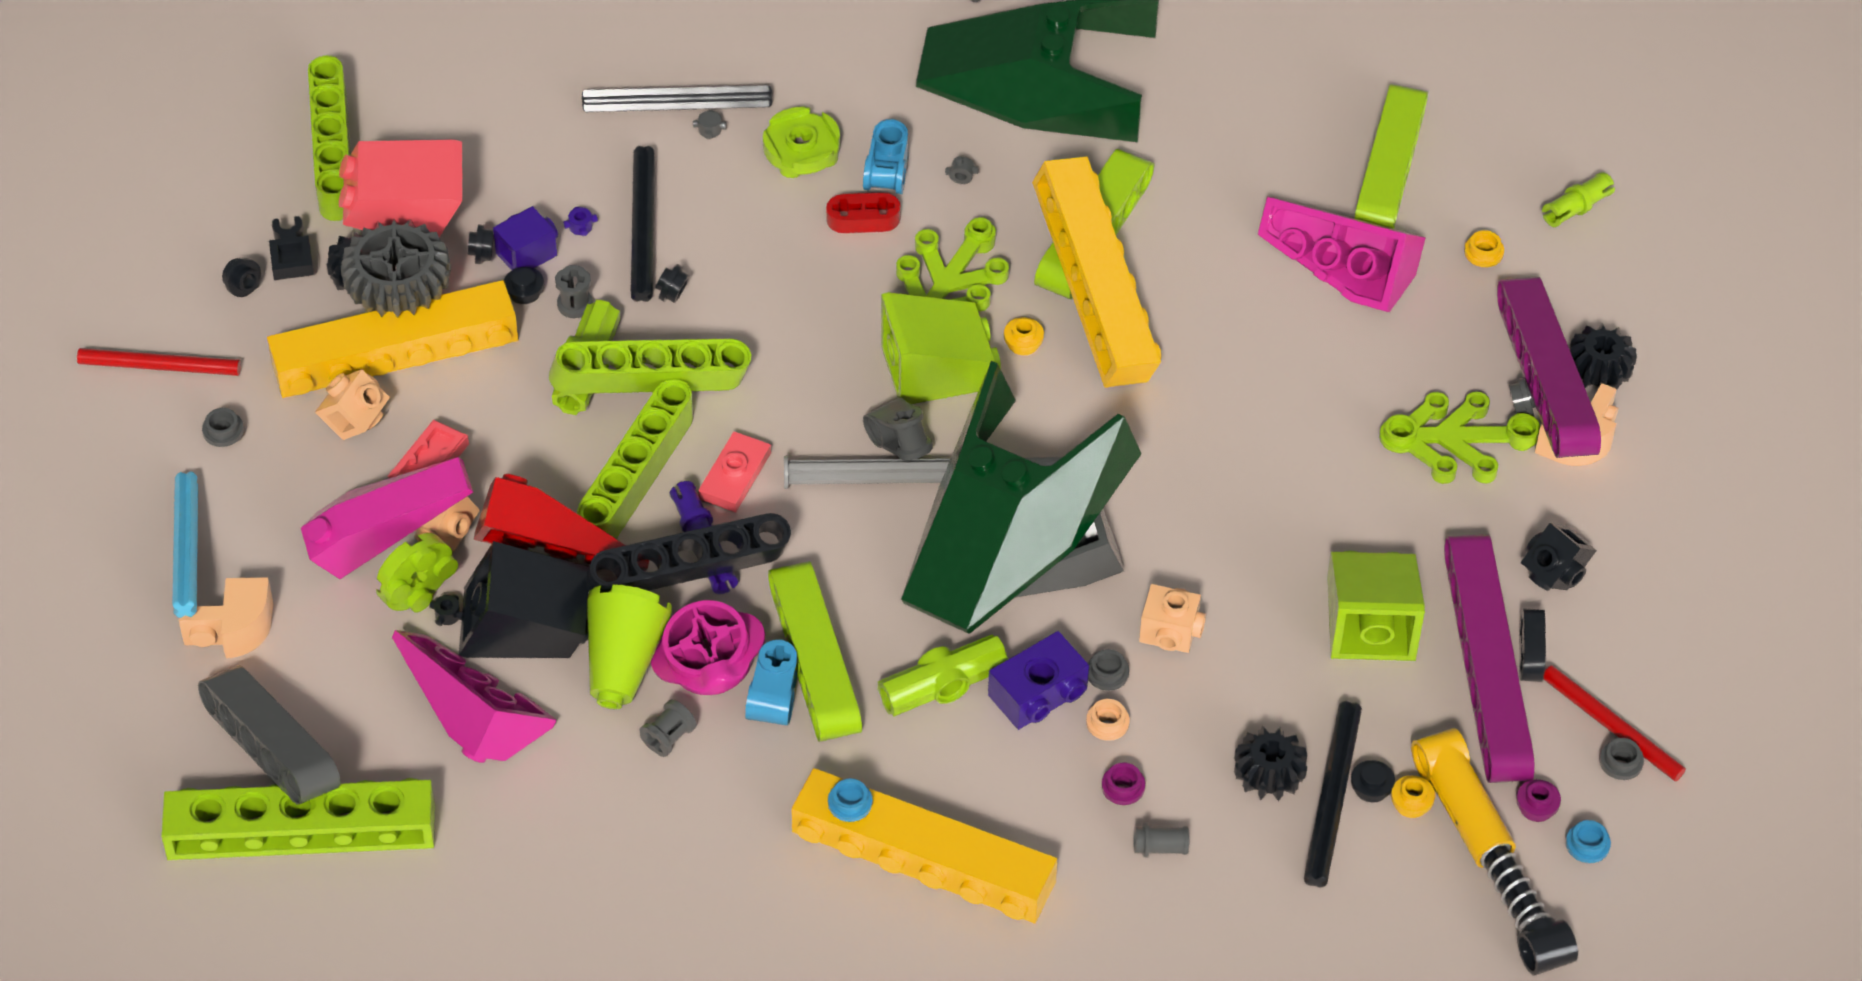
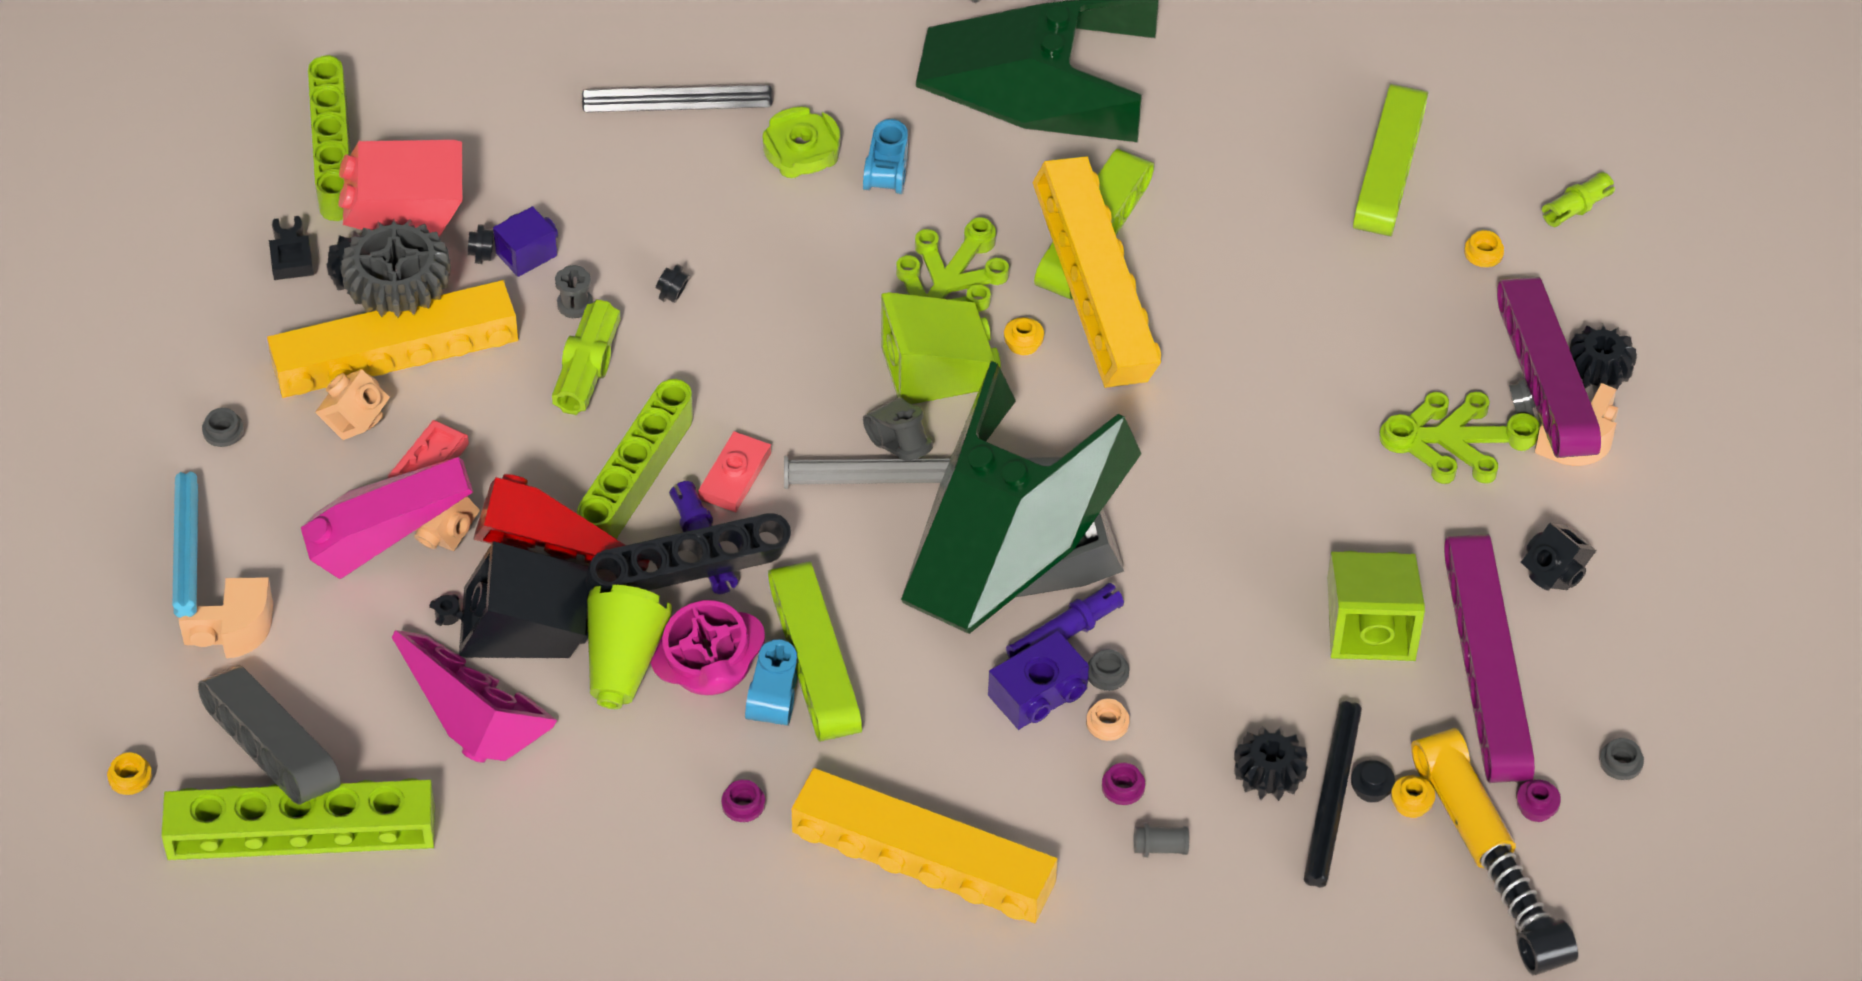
(128, 764): none -> yellow plate
(158, 362): red bar -> none
(241, 276): black plate -> none
(415, 573): lime plate -> none
(524, 284): black plate -> none
(580, 221): dark purple piece -> none
(634, 376): lime beam -> none
(642, 224): black axle -> none
(667, 728): dark grey bush -> none
(709, 124): dark grey piece -> none
(743, 791): none -> magenta plate
(850, 800): dark azure plate -> none
(863, 212): red beam -> none
(941, 675): lime piece -> none
(962, 170): dark grey piece -> none
(1079, 617): none -> dark purple pin
(1171, 618): light nougat brick -> none
(1354, 256): dark pink wedge -> none
(1532, 645): black beam -> none
(1588, 842): dark azure plate -> none
(1613, 722): red bar -> none

